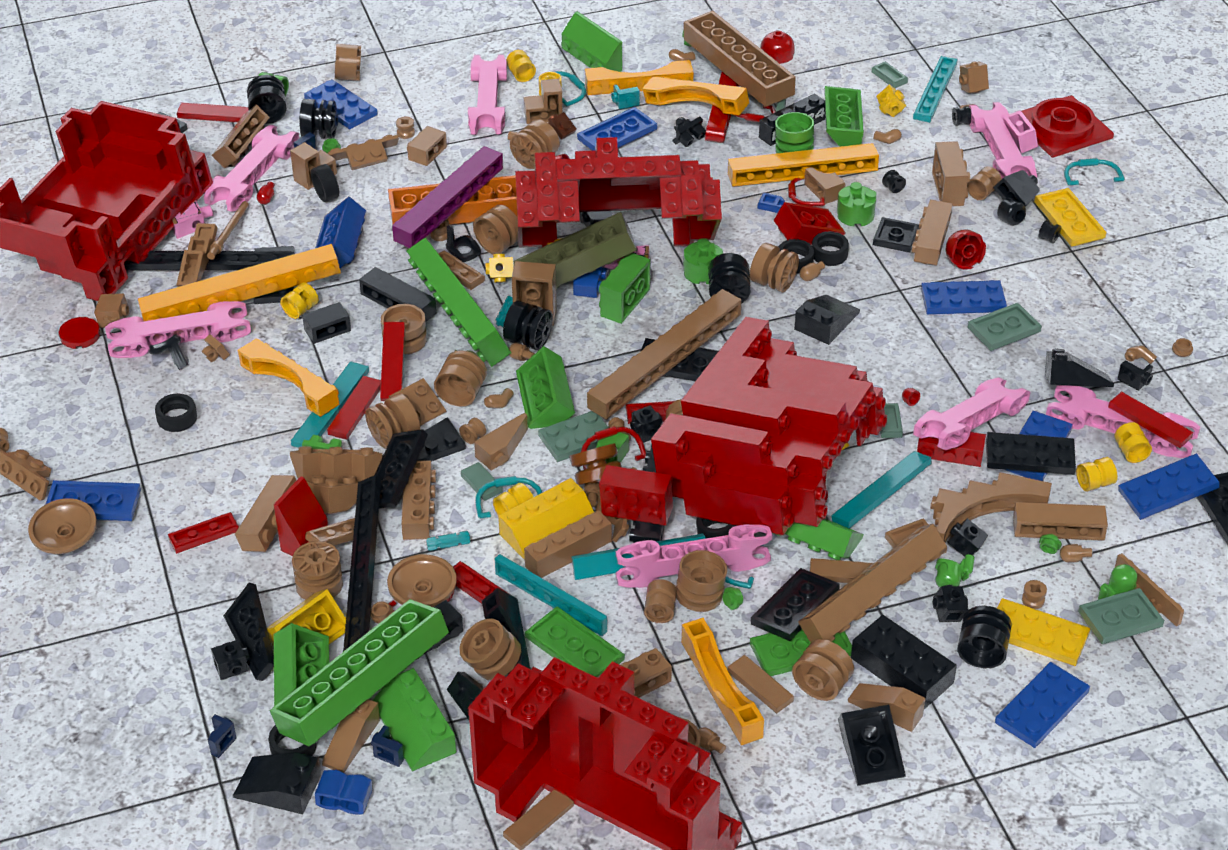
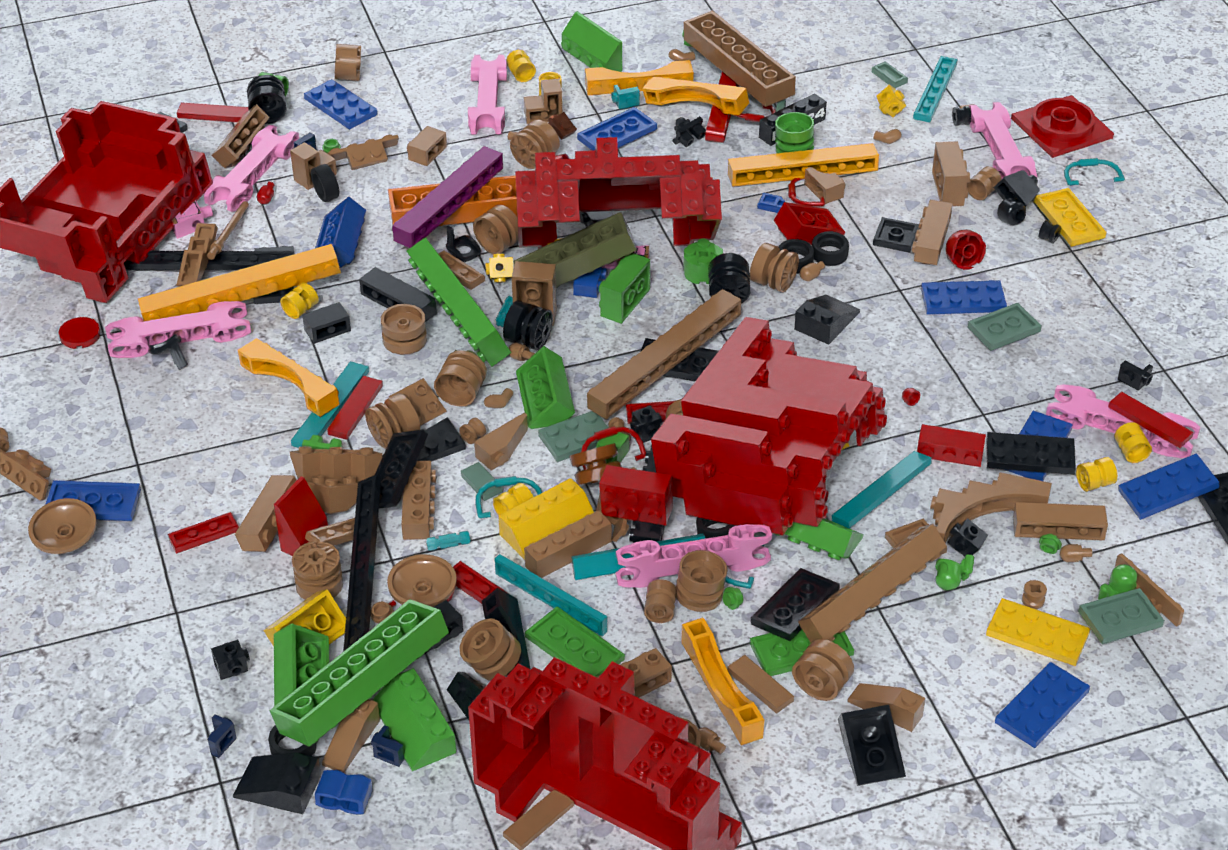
(111, 308): medium nougat head -> none
(172, 402): black tyre -> none
(214, 349): medium nougat tile -> none
(249, 627): black wing -> none
(322, 118): black wheel -> none
(392, 359): red tile -> none
(405, 127): medium nougat wheel -> none
(440, 232): medium nougat wheel -> none
(578, 83): teal piece -> none
(592, 492): medium nougat cylinder -> none
(778, 46): red cylinder -> none
(837, 570): medium nougat tile -> none
(844, 115): bright green slope -> none
(856, 205): bright green brick -> none
(893, 426): sand green tile -> none
(894, 181): black wheel -> none
(903, 660): black brick -> none
(950, 603): black brick -> none
(957, 422): bright pink piece -> none
(974, 77): medium nougat head -> none
(984, 637): black wheel -> none
(1021, 131): bright pink brick -> none
(1066, 369): black slope -> none
(1140, 352): medium nougat arm -> none
(1182, 347): medium nougat plate -> none

